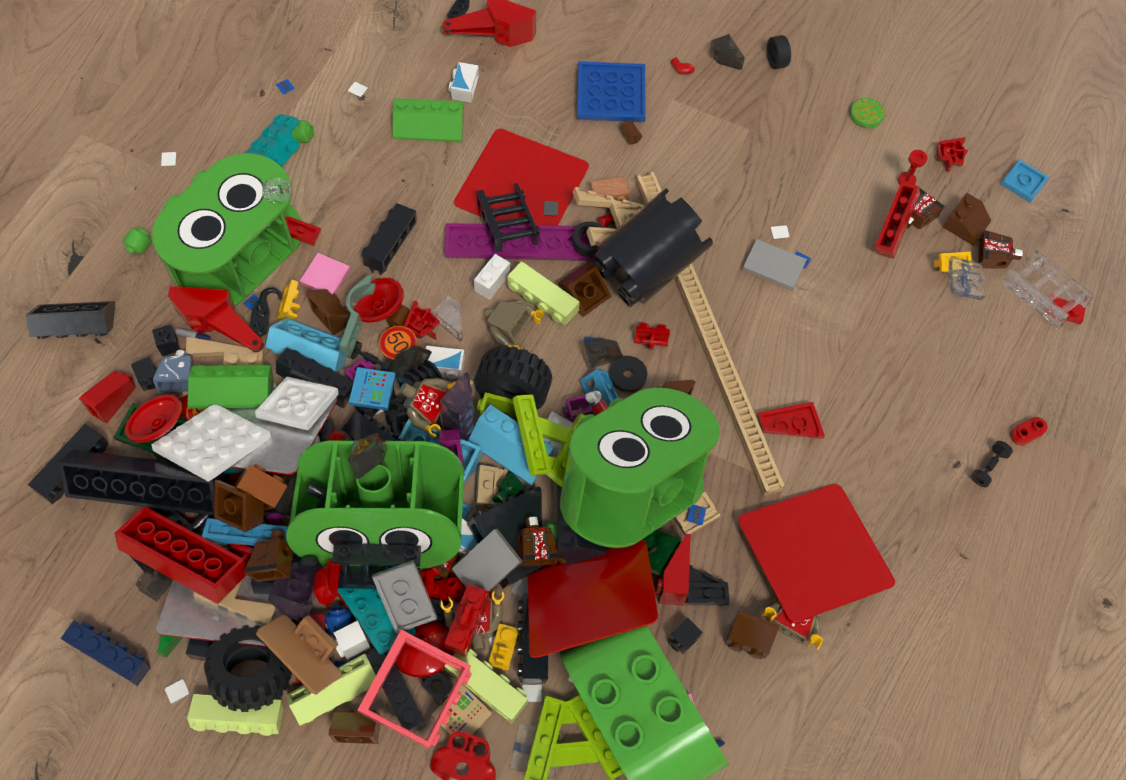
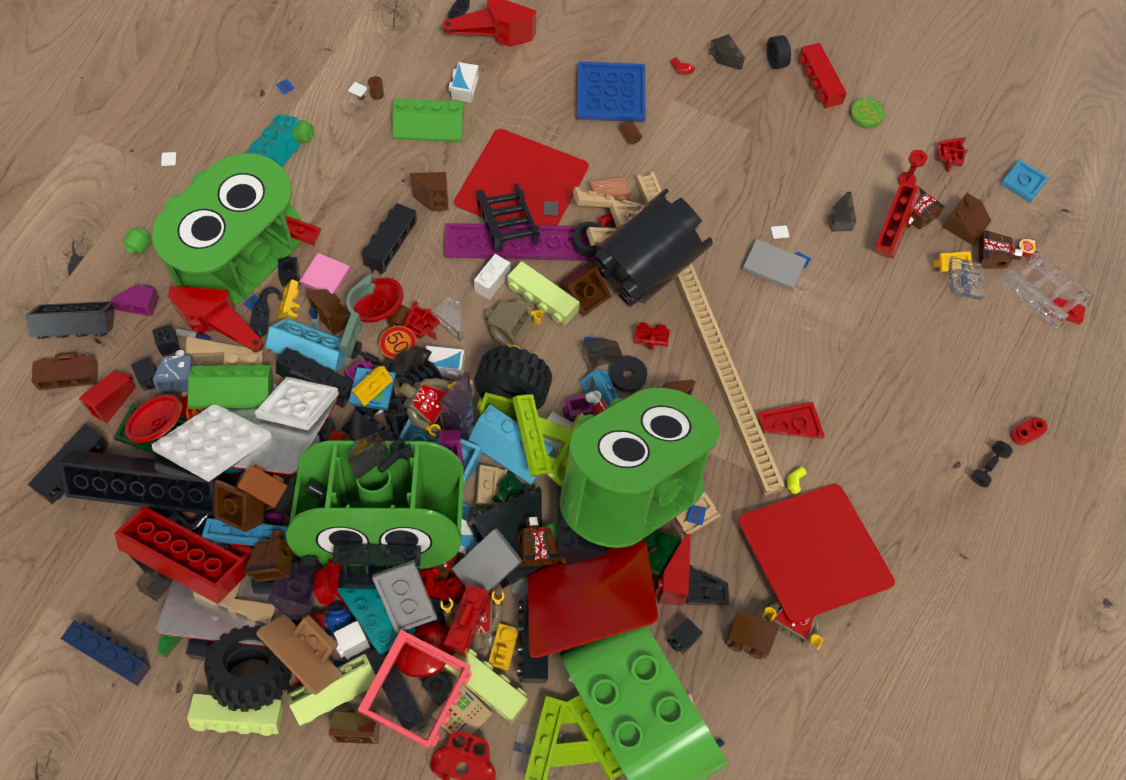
(65, 371): none -> copper piece
(136, 300): none -> magenta slope
(176, 691): white sticker -> none
(276, 190): clear head -> none
(286, 264): none -> black brick
(315, 318): none -> piece
(372, 385): none -> yellow plate
(376, 88): none -> reddish brown piece
(396, 454): none -> black bar
(431, 190): none -> reddish brown slope
(533, 692): white sticker -> none
(793, 480): none -> neon yellow arm
(822, 75): none -> red brick
(842, 215): none -> clear smoke slope
(1028, 247): none -> tile

